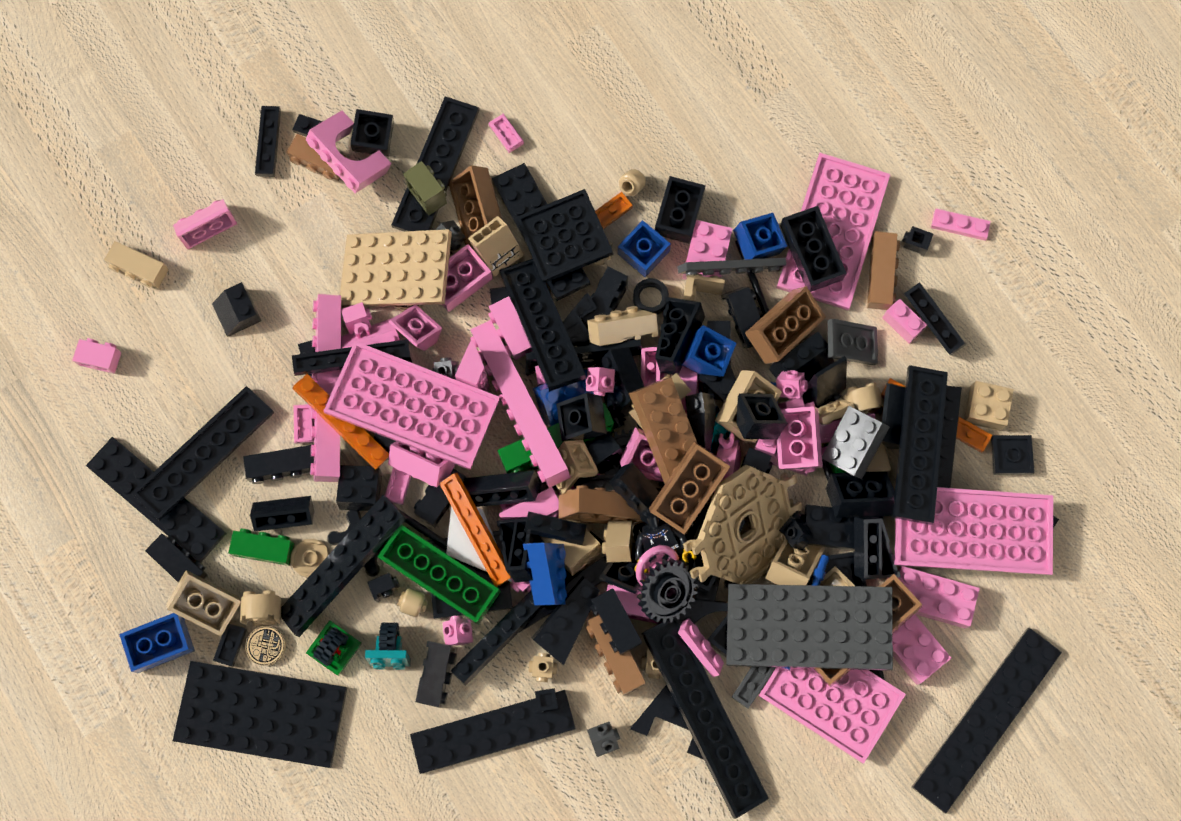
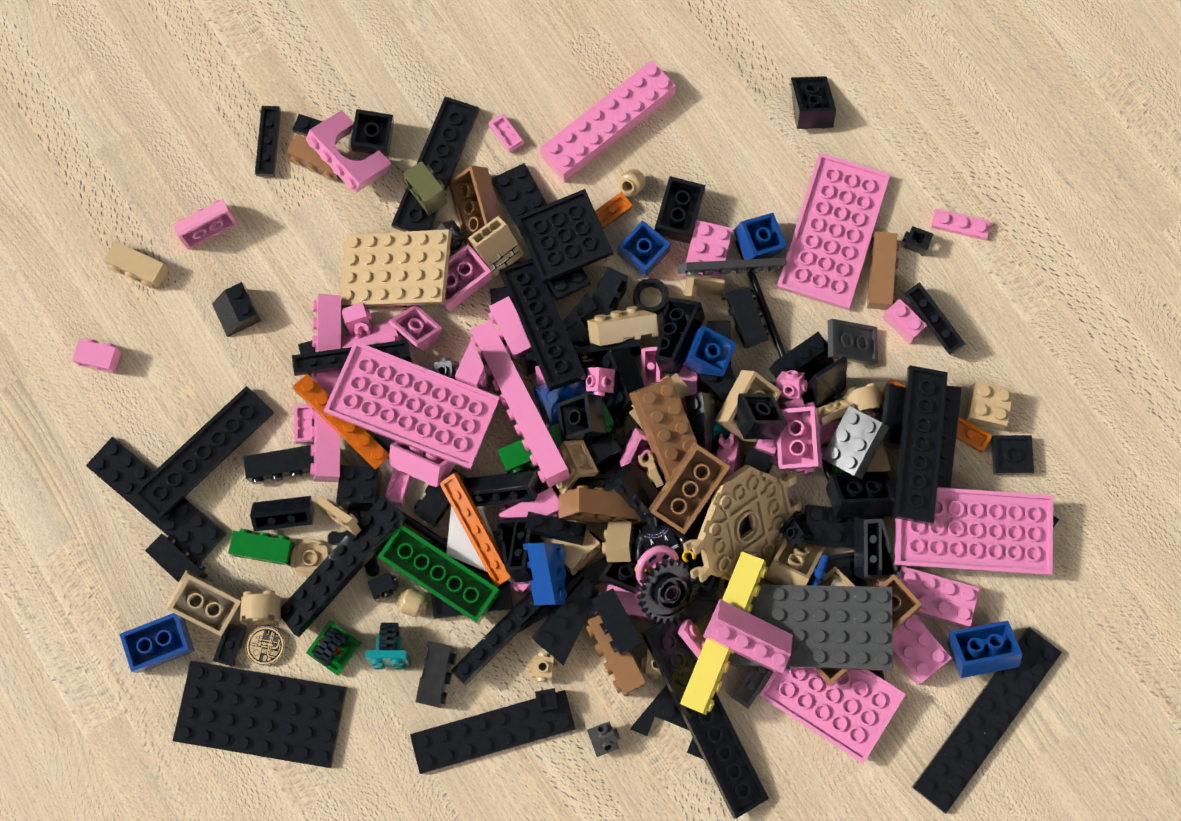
(338, 515): none -> tan plate
(457, 631): bright pink brick -> none
(607, 121): none -> bright pink brick
(653, 471): none -> tan plate
(713, 657): none -> light yellow brick
(749, 637): none -> bright pink slope
(785, 325): medium nougat brick -> none
(812, 102): none -> black slope
(813, 249): black brick -> none
(984, 649): none -> blue brick

